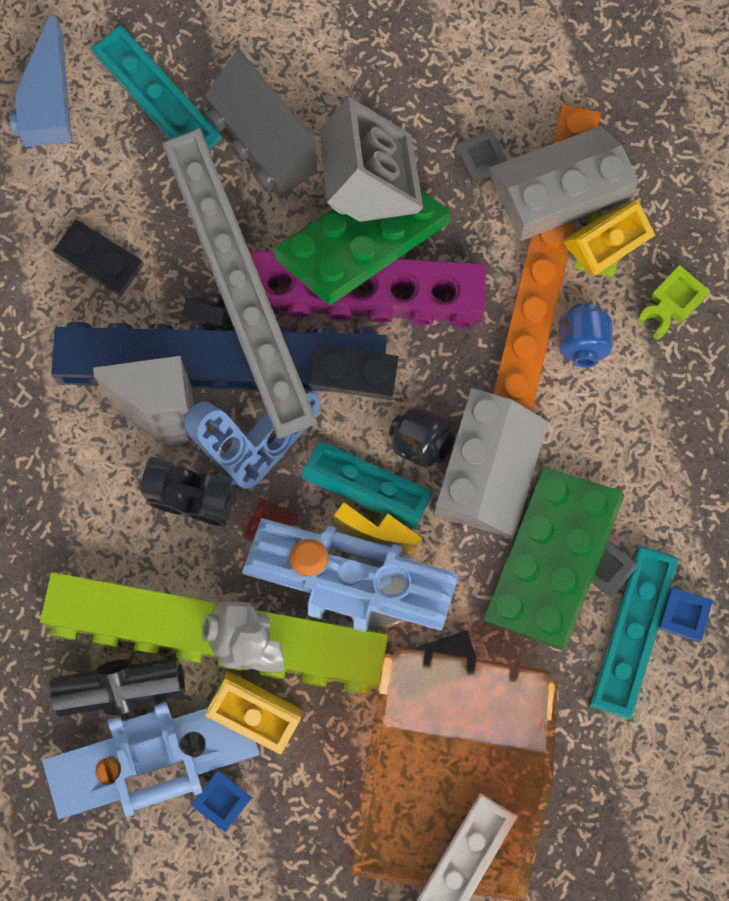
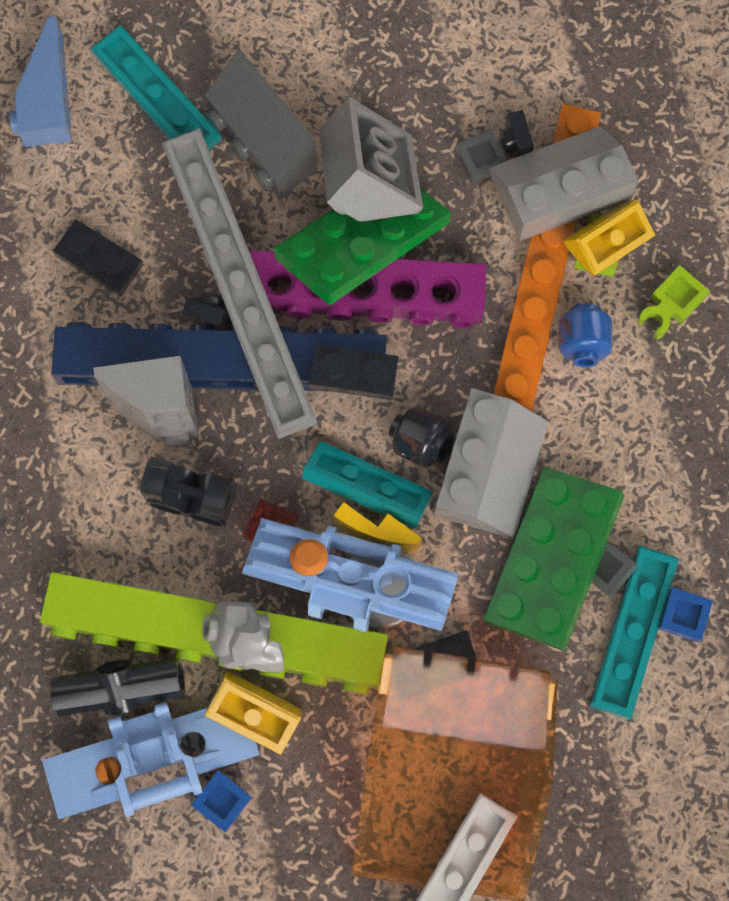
(243, 448): medium blue beam -> none
(516, 135): none -> black plate

